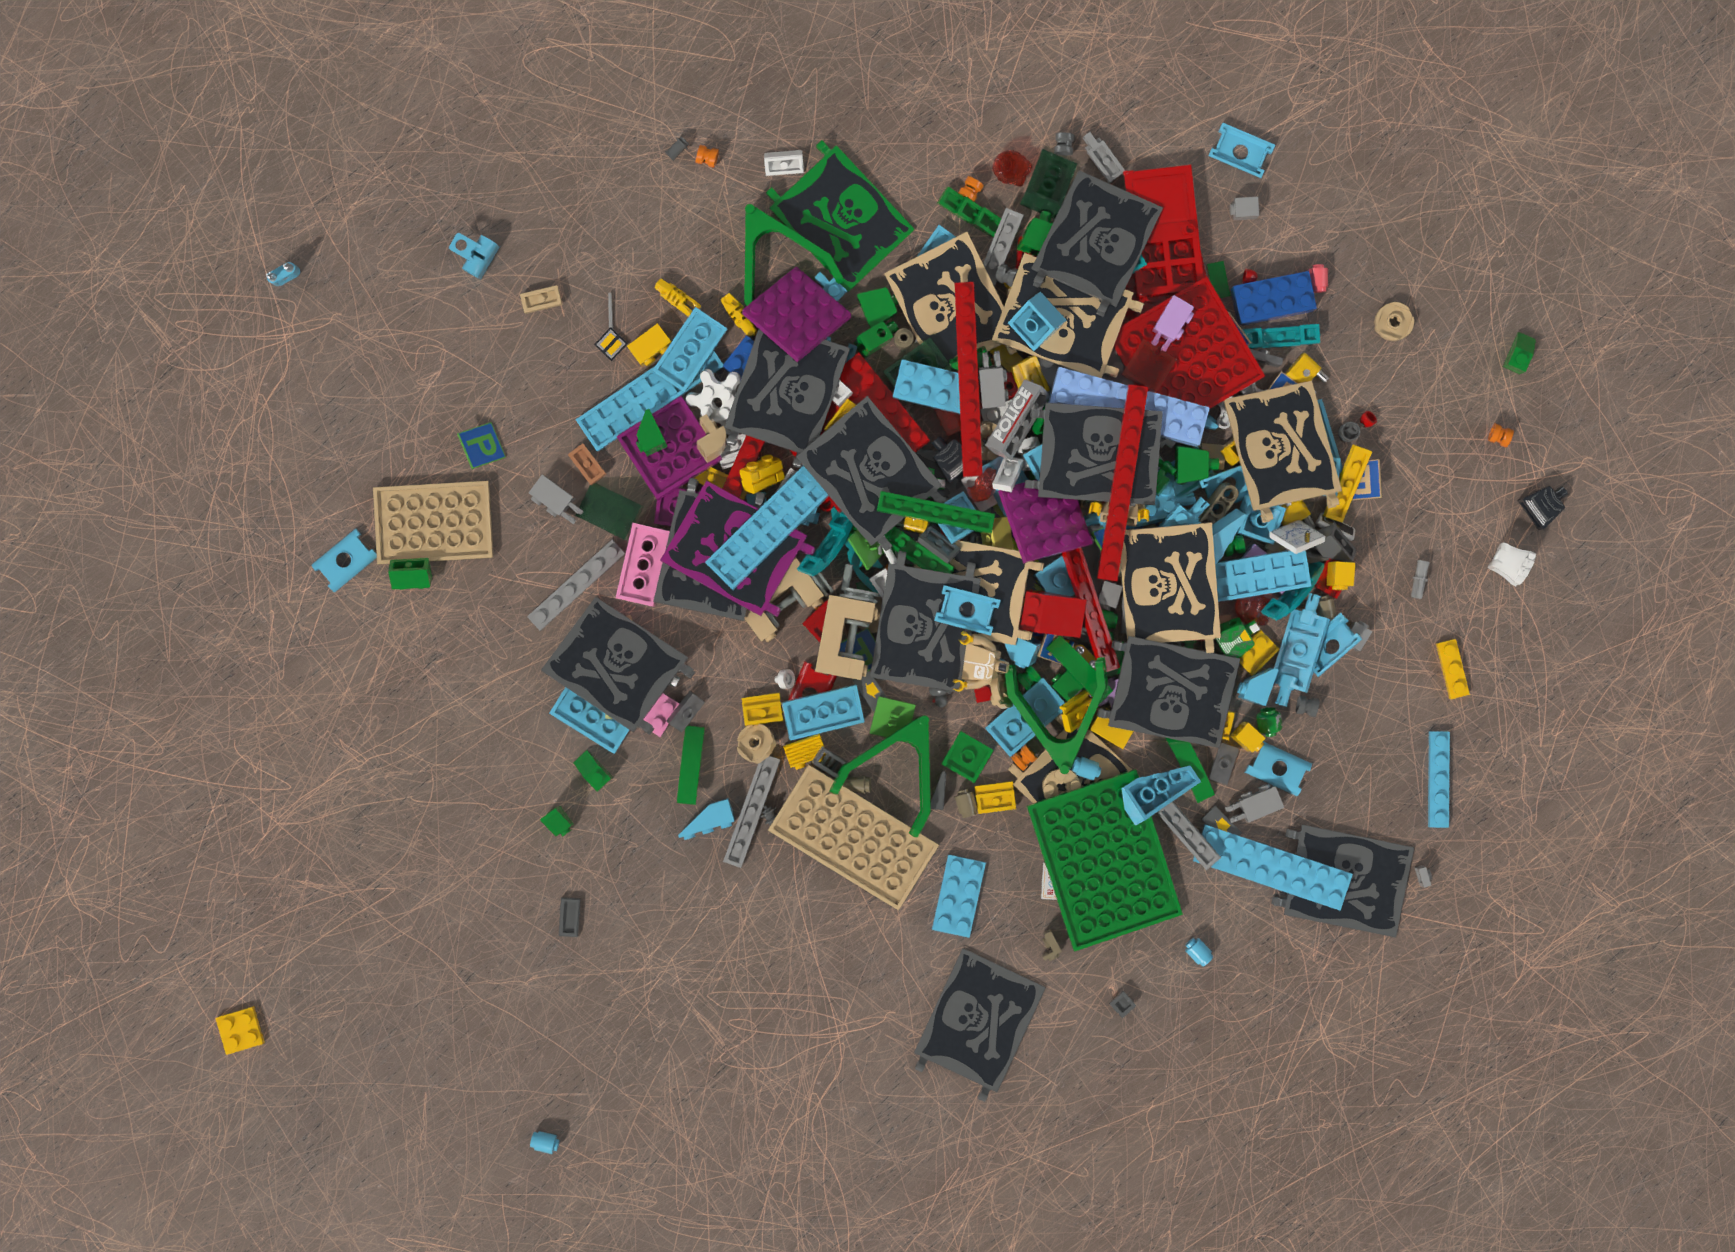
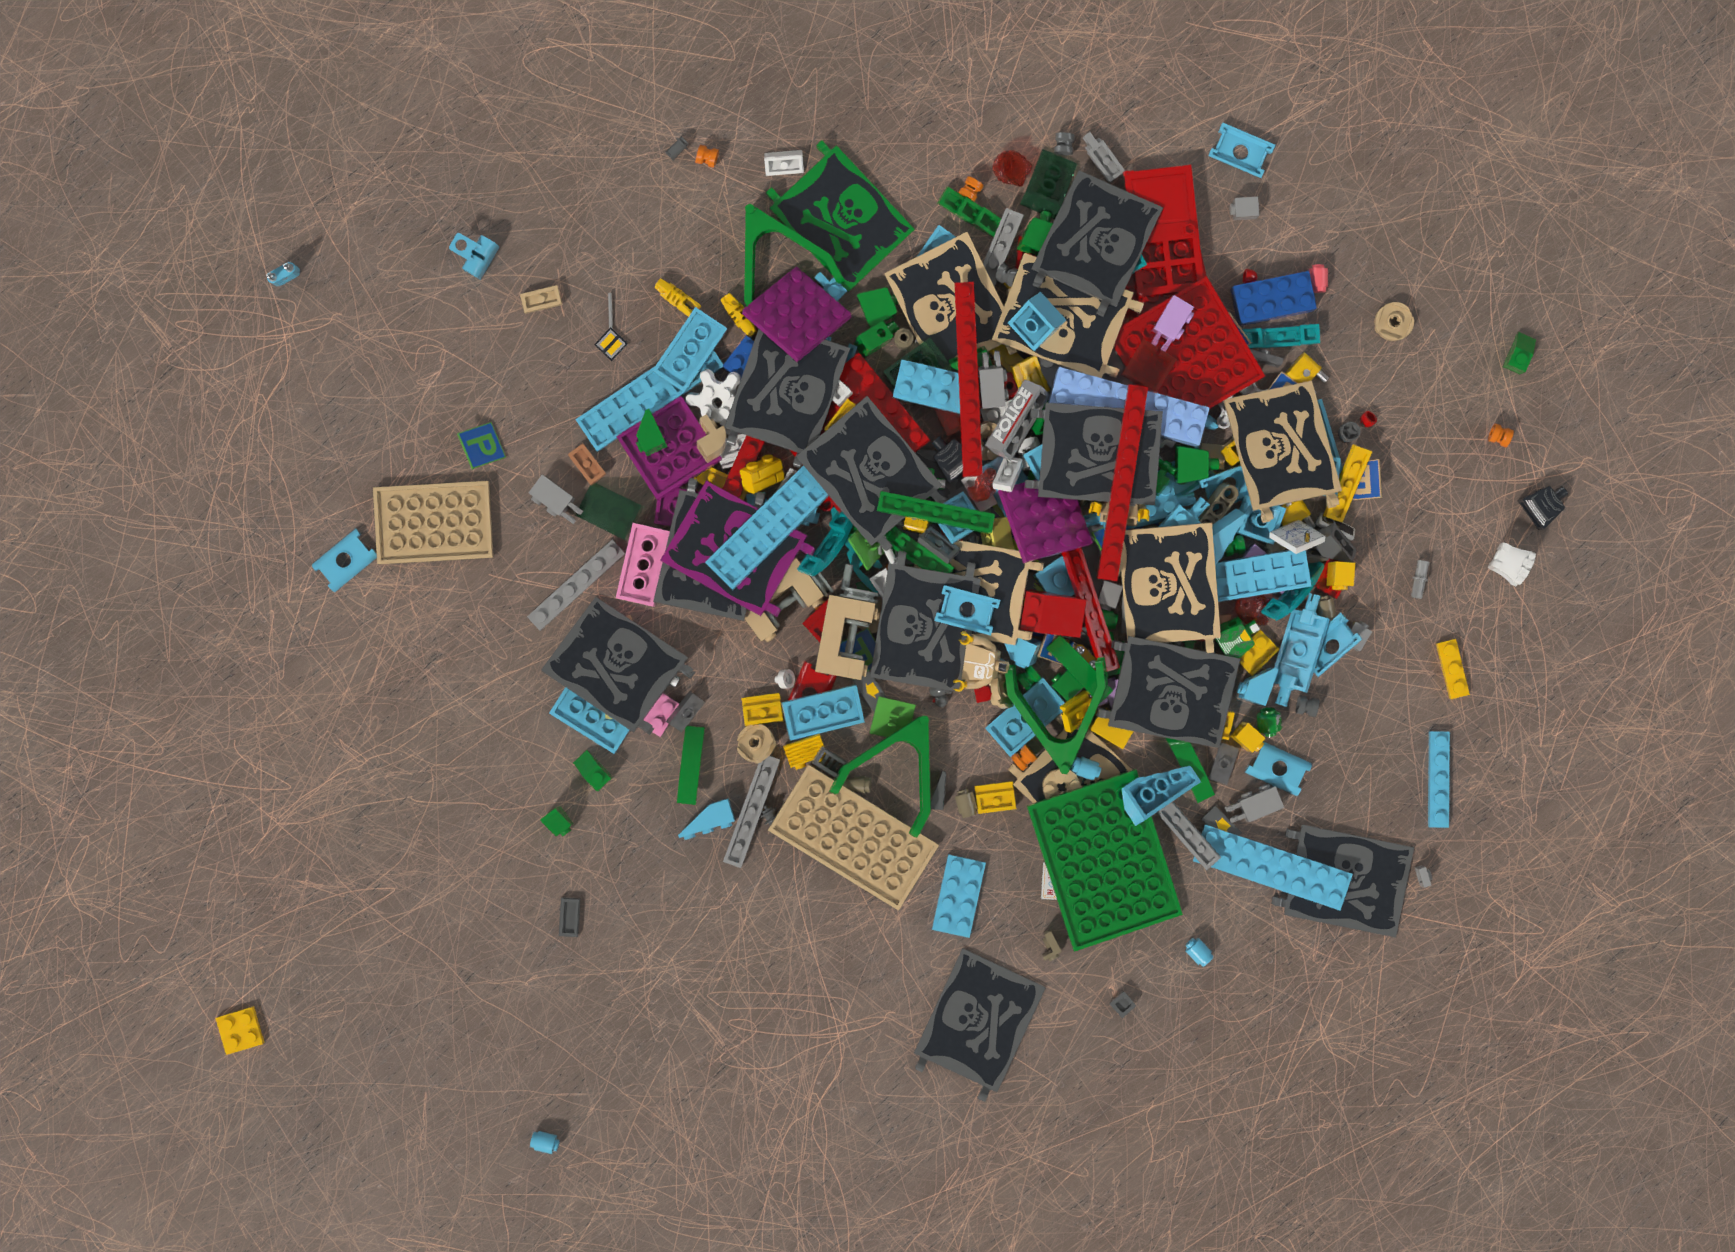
(410, 573): green brick -> none
(649, 345): yellow brick -> none
(967, 756): green plate -> none
(1219, 278): green sticker -> none

